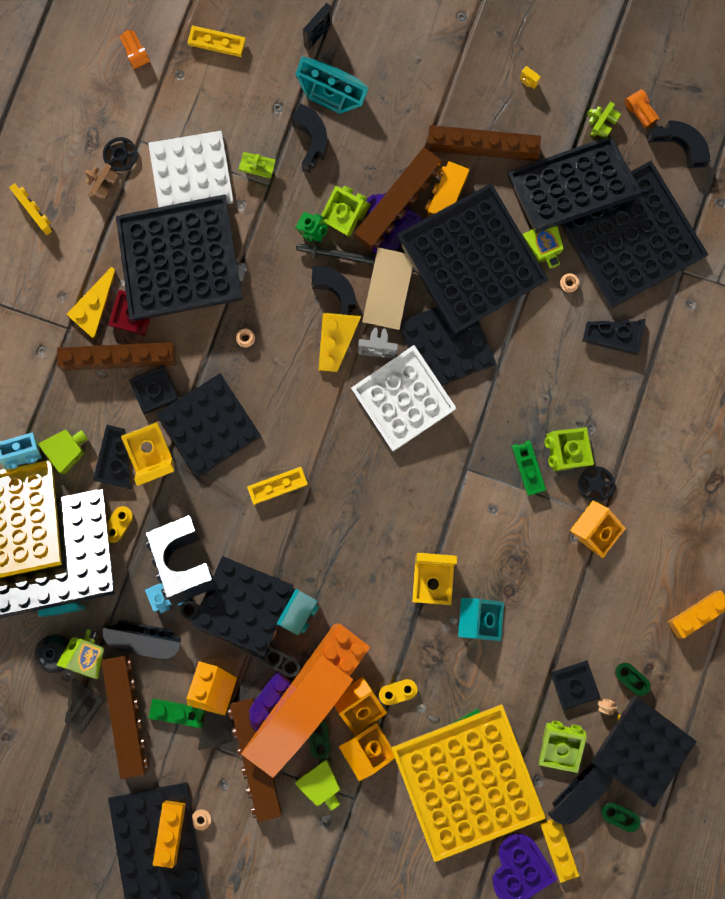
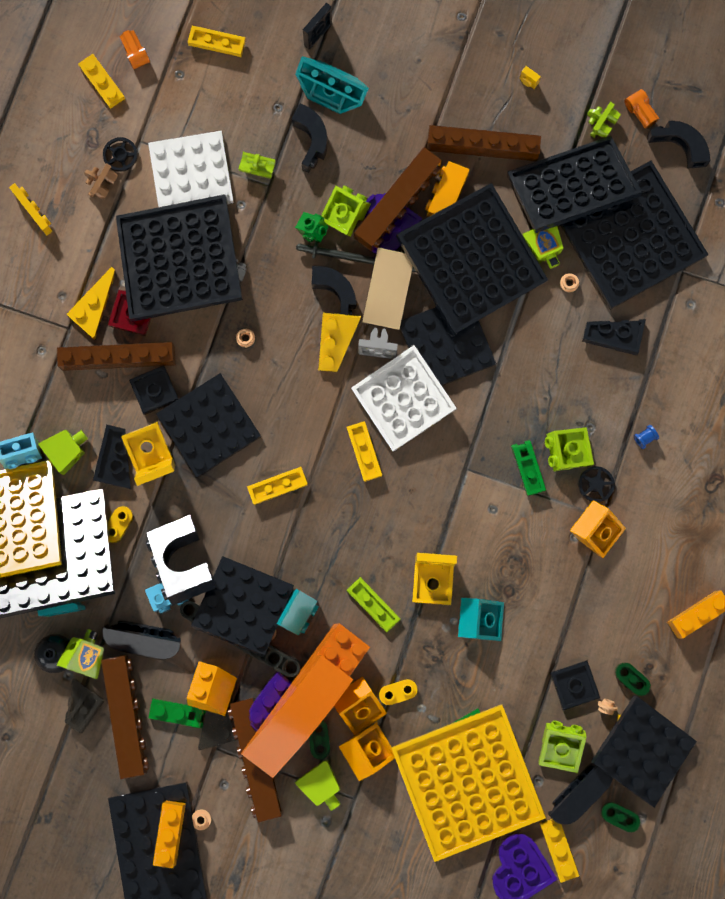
(101, 81): none -> yellow plate
(364, 451): none -> yellow plate
(373, 604): none -> lime tile
(646, 436): none -> blue bush

